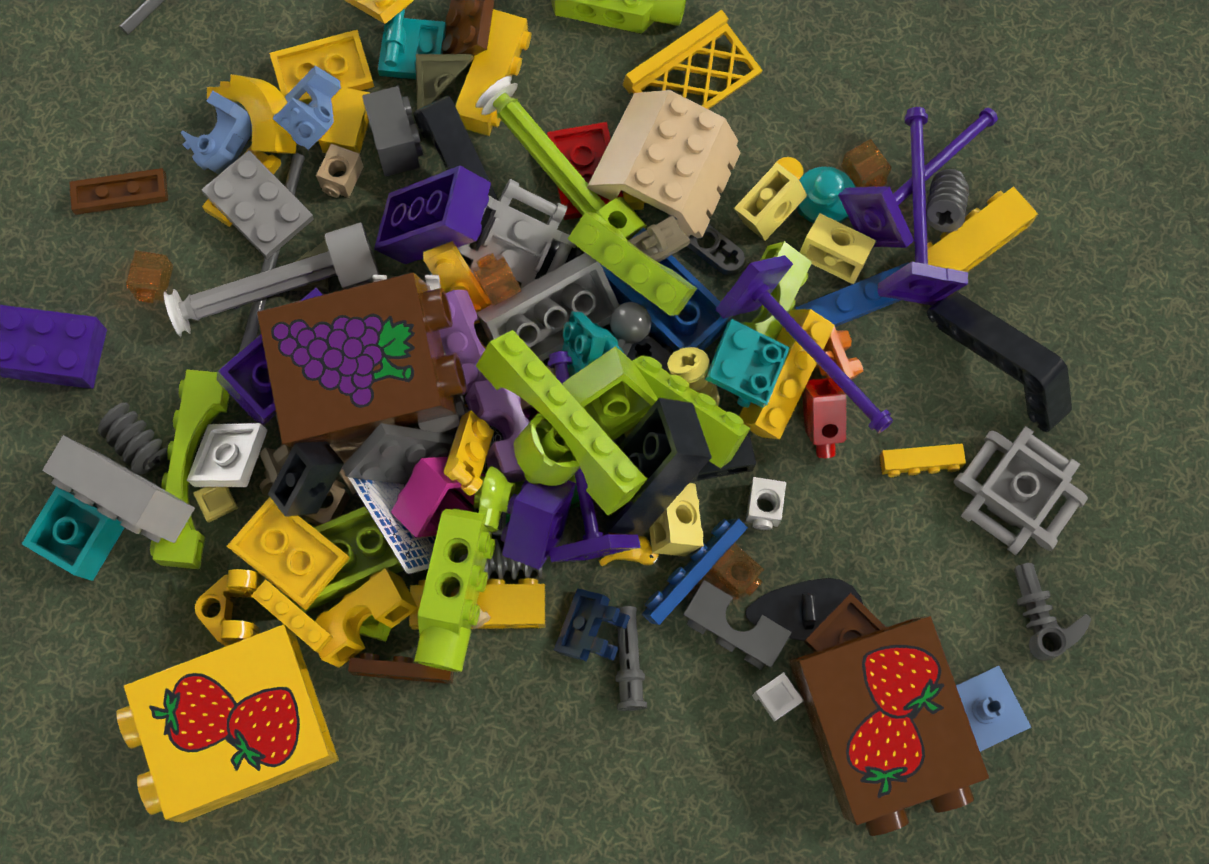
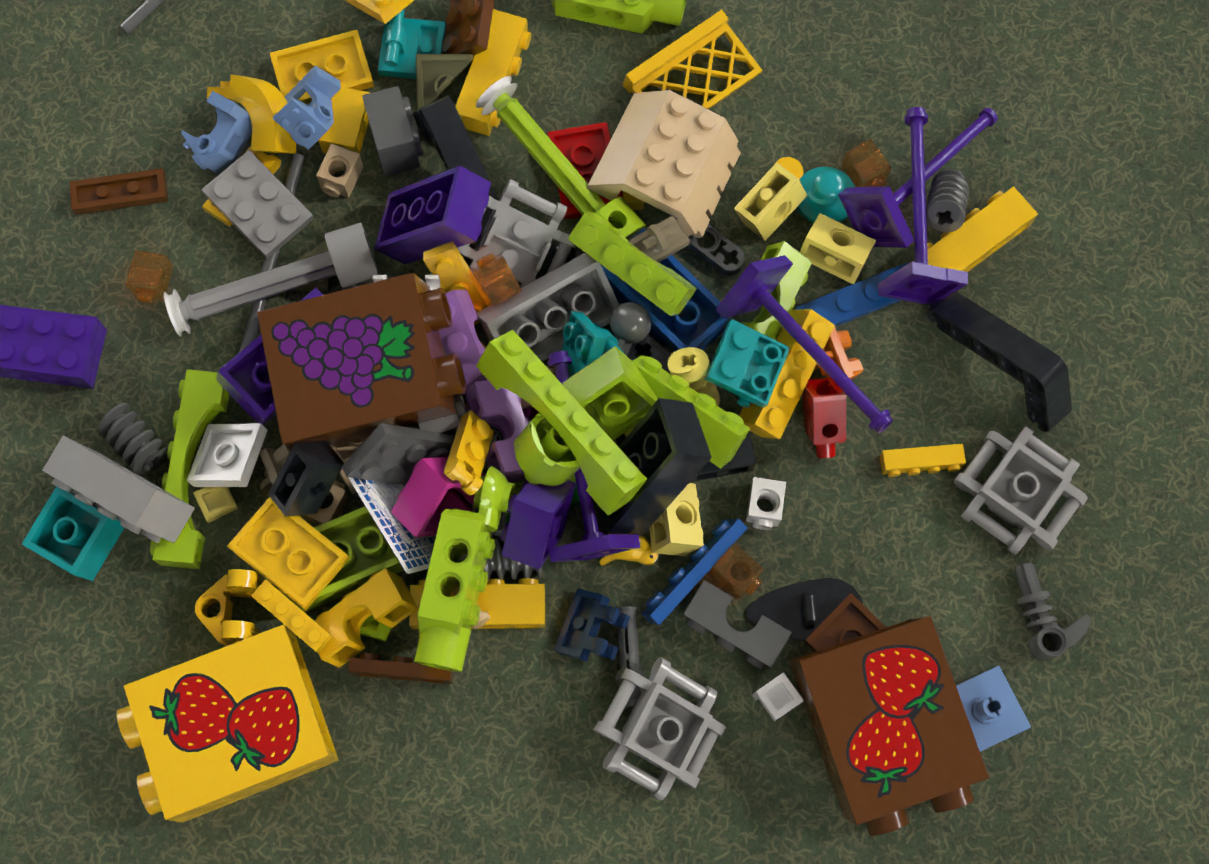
(661, 729): none -> light grey brick

